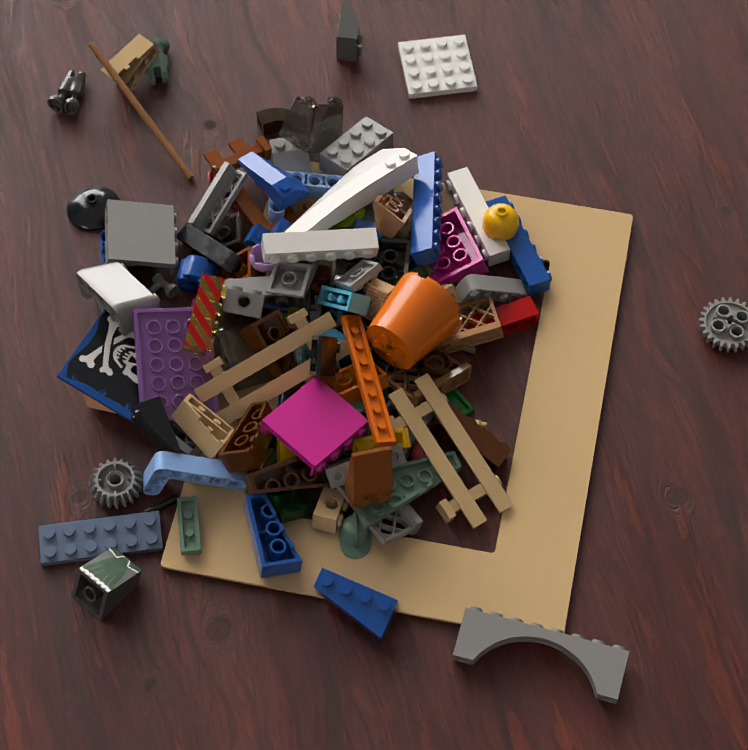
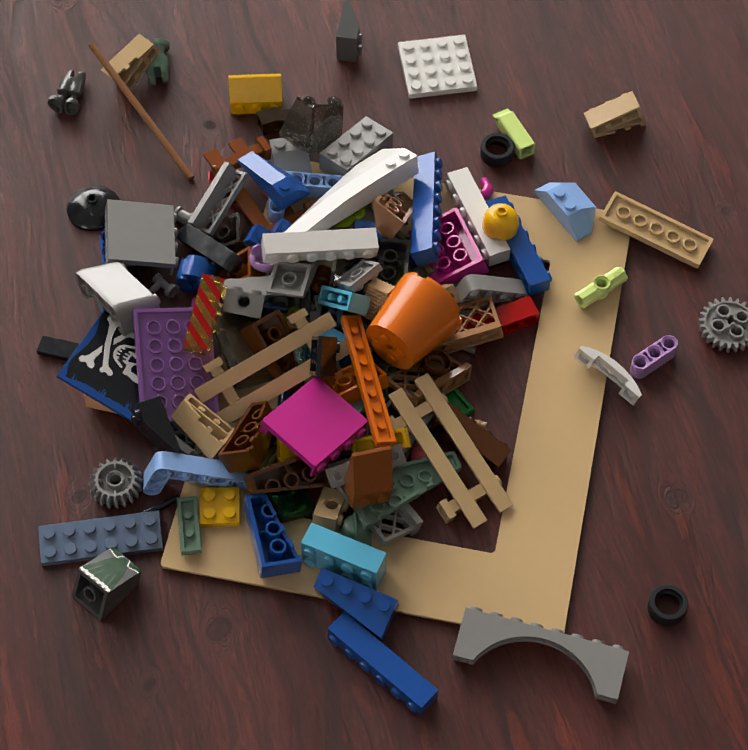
(56, 348): none -> black tile
(182, 215): none -> light grey bush
(219, 507): none -> yellow plate
(254, 93): none -> yellow slope
(343, 556): none -> medium azure brick
(382, 663): none -> blue brick
(487, 189): none -> dark pink arm
(497, 139): none -> black tyre
(512, 127): none -> yellowish green piece
(569, 207): none -> light blue wedge
(594, 291): none -> yellowish green piece
(612, 369): none -> white slope
(614, 115): none -> tan wedge
(649, 363): none -> lavender beam
(656, 229): none -> tan plate
(672, 591): none -> black tyre

